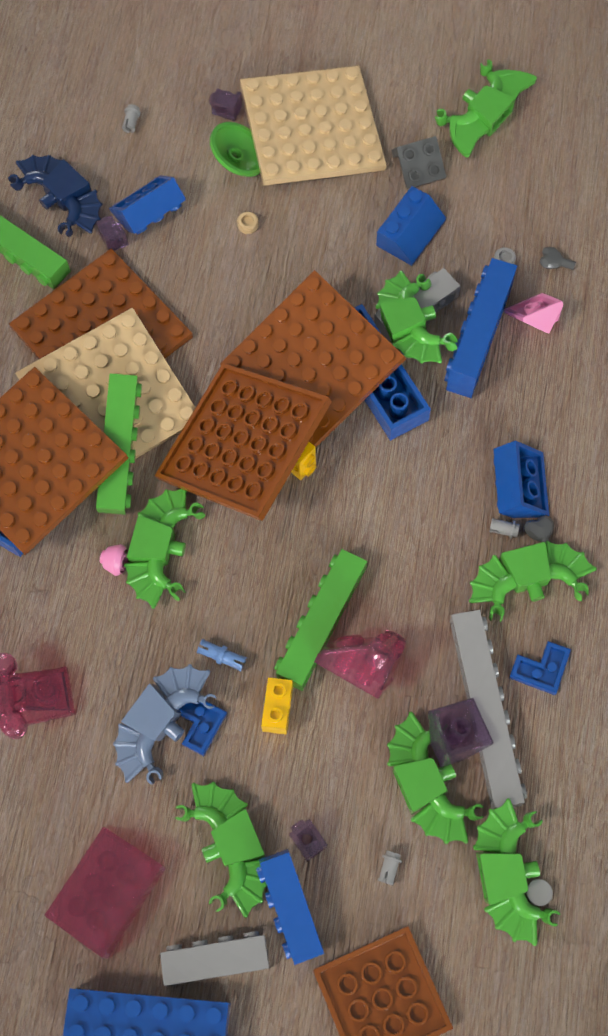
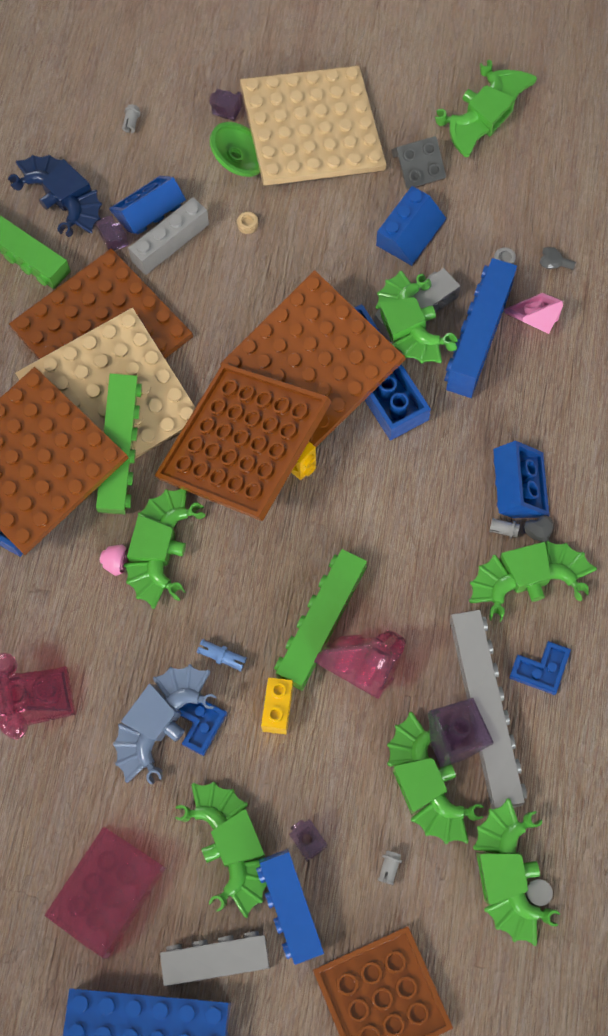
(169, 236): none -> light grey brick

